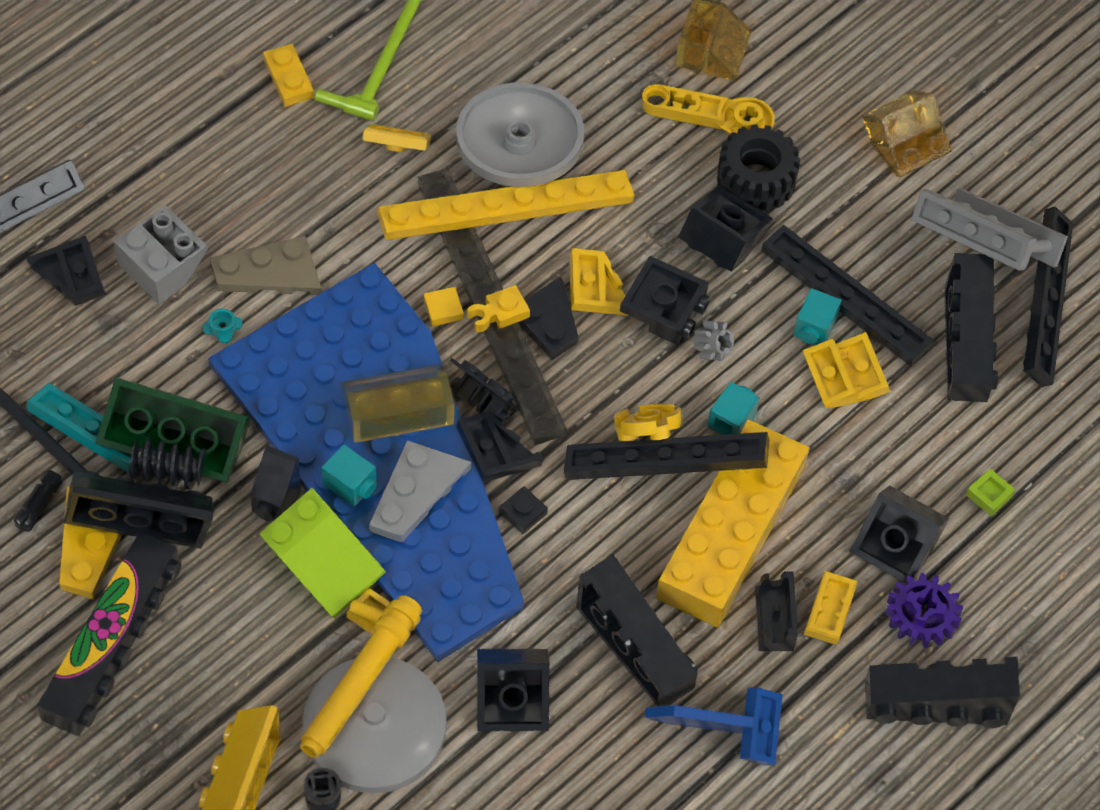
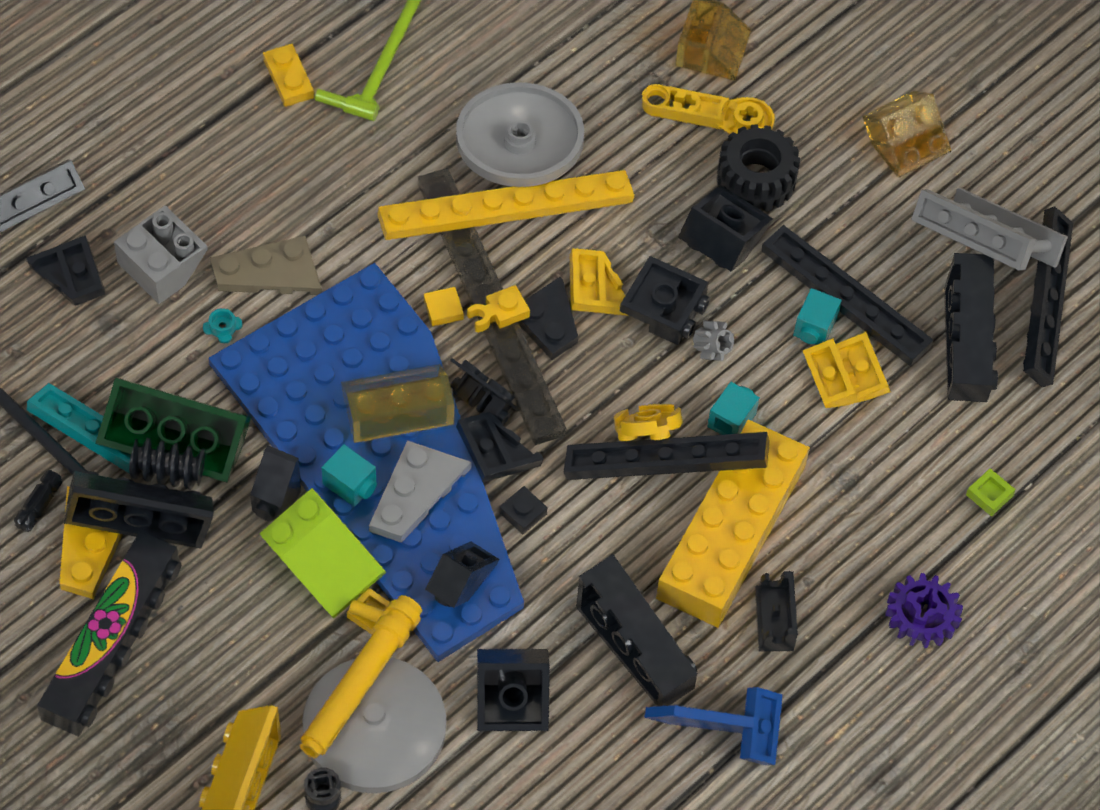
(396, 138): yellow plate -> none
(460, 574): none -> black slope
(830, 607): yellow plate -> none
(899, 534): black slope -> none
(943, 693): black wedge -> none

